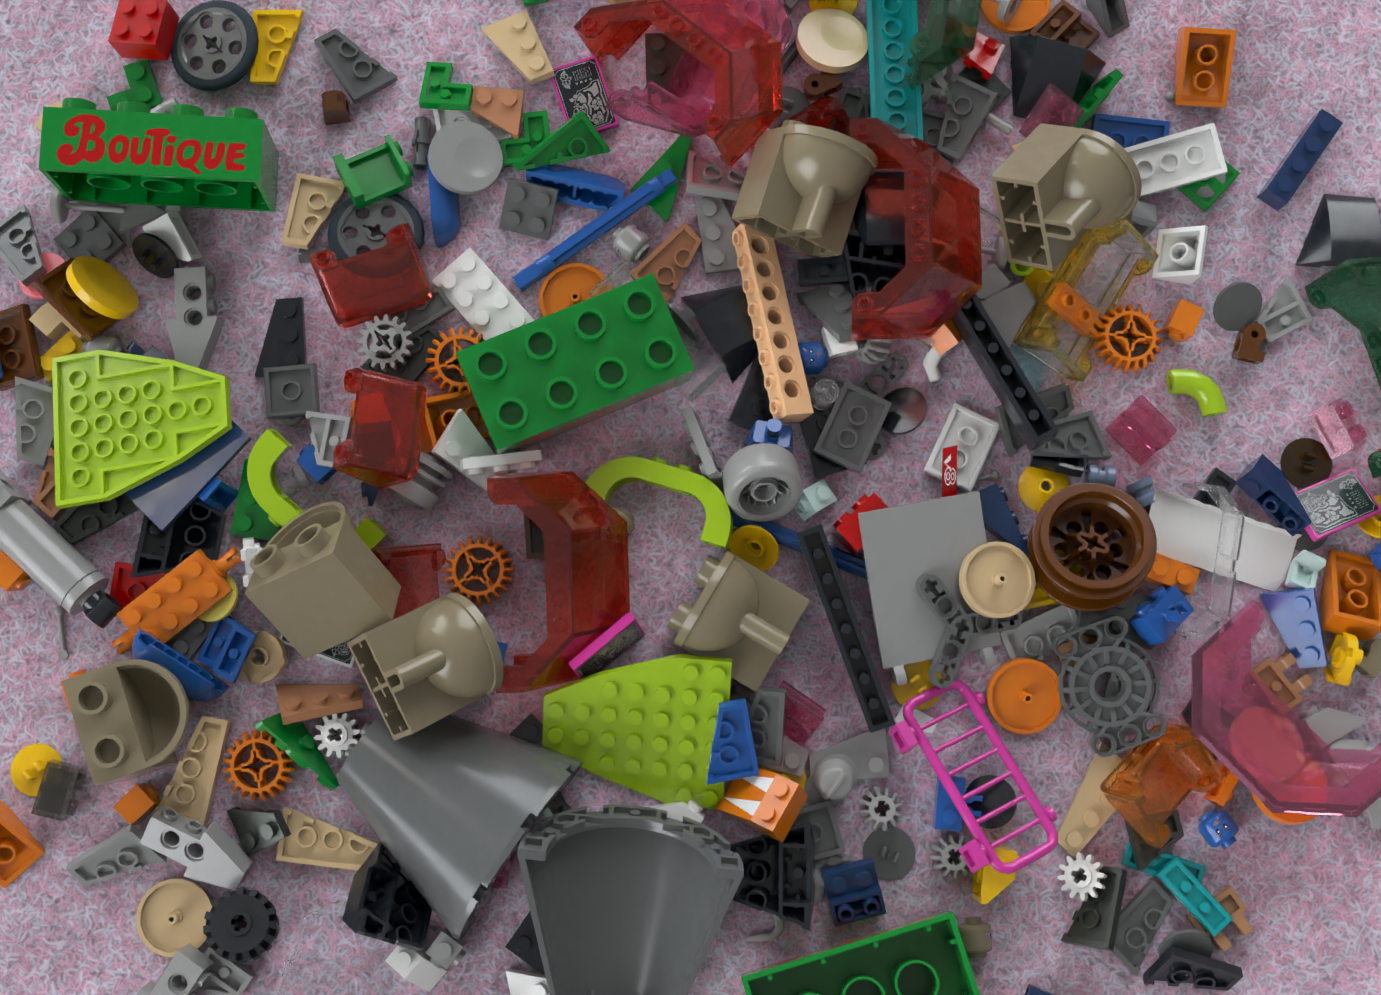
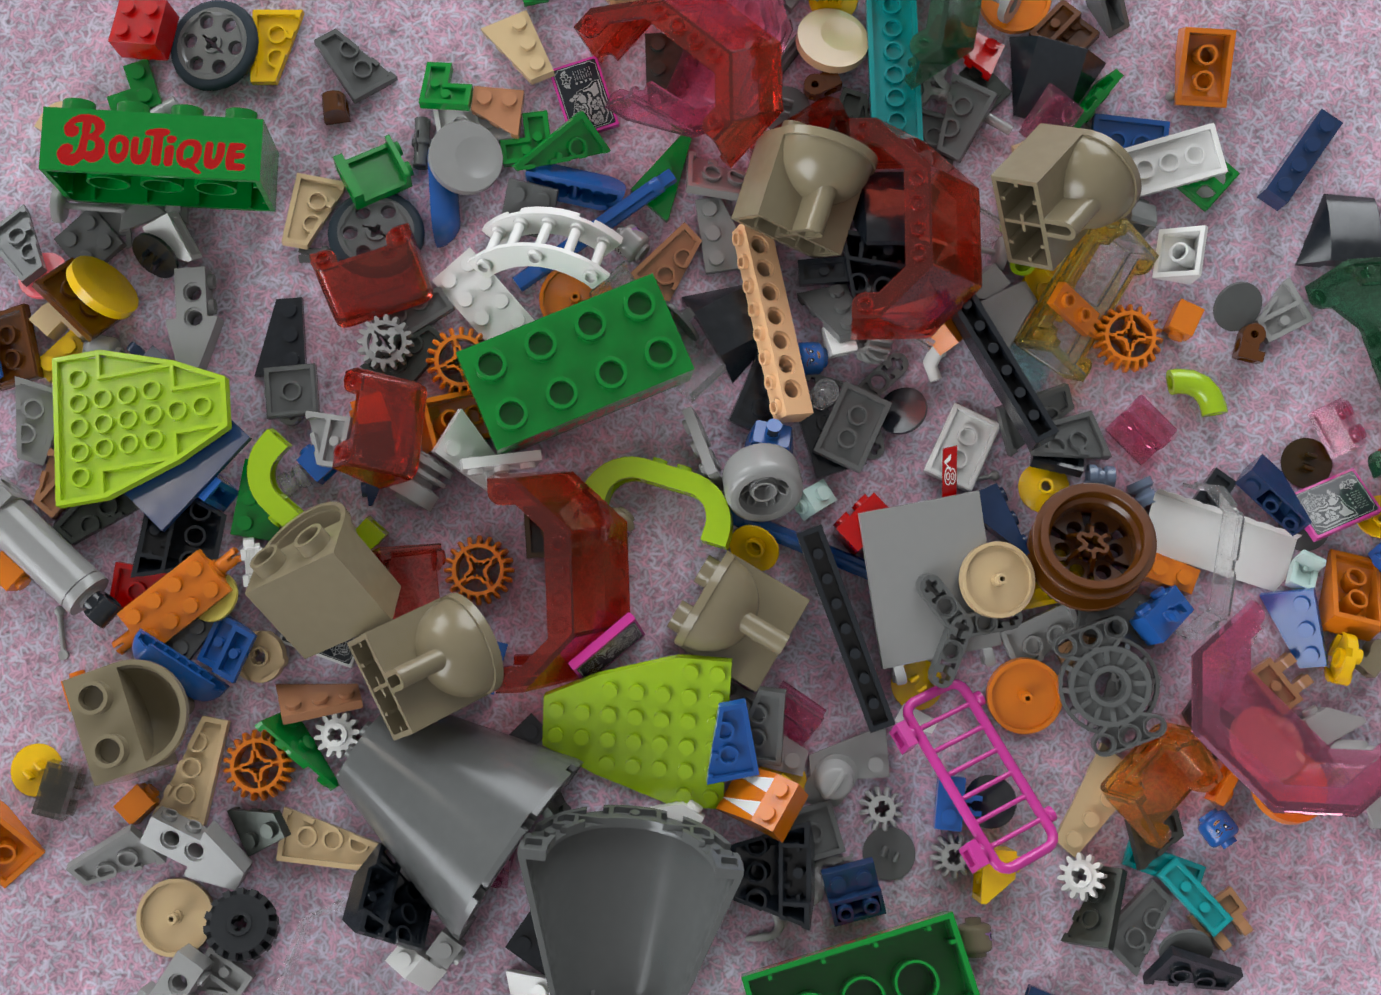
(546, 221): none -> white fence

